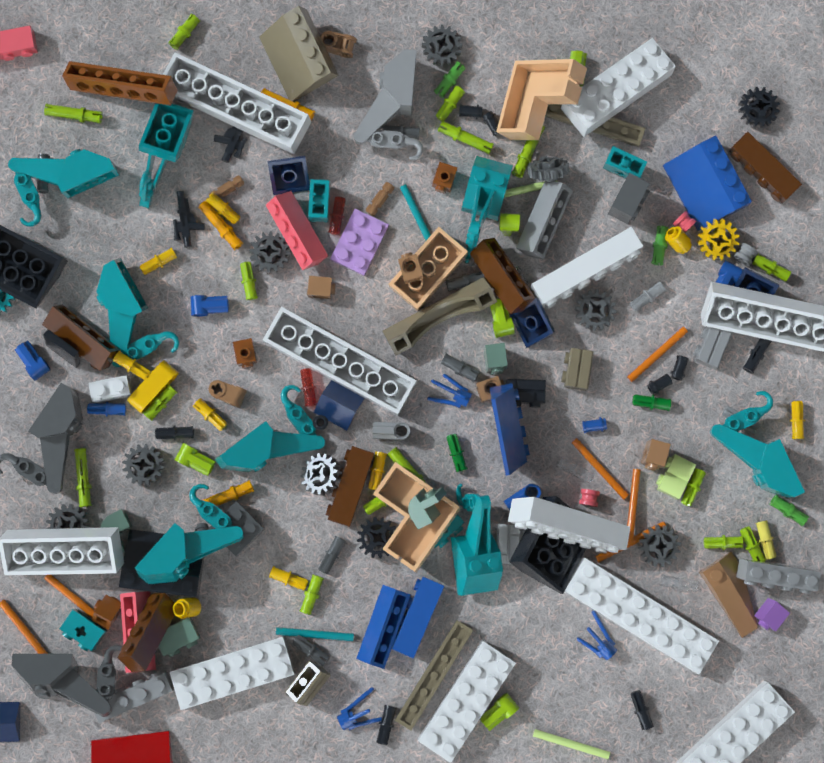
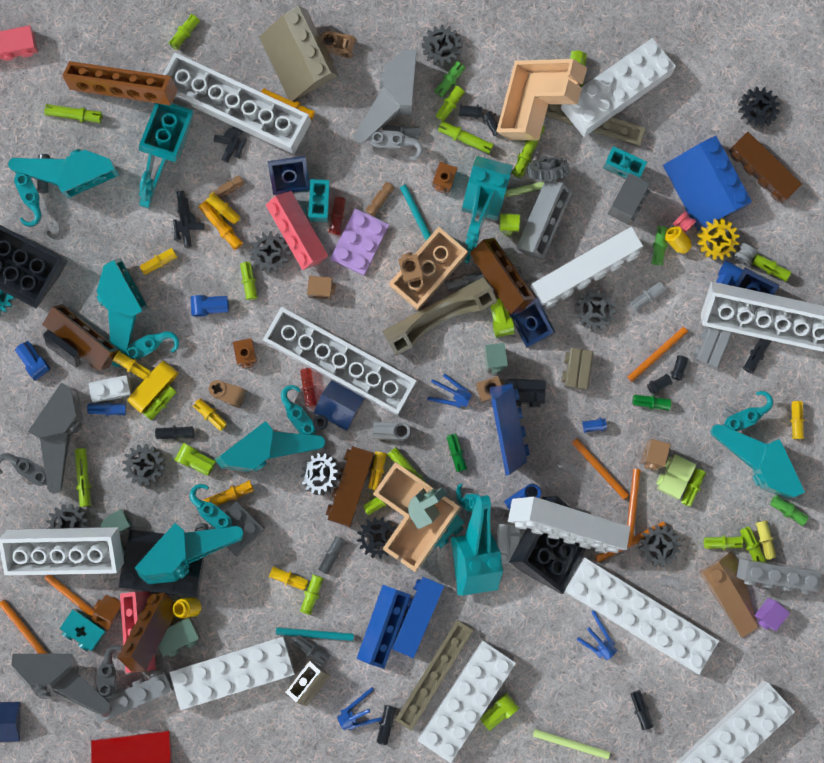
(460, 367): dark grey pin -> none
(589, 497): coral wheel -> none

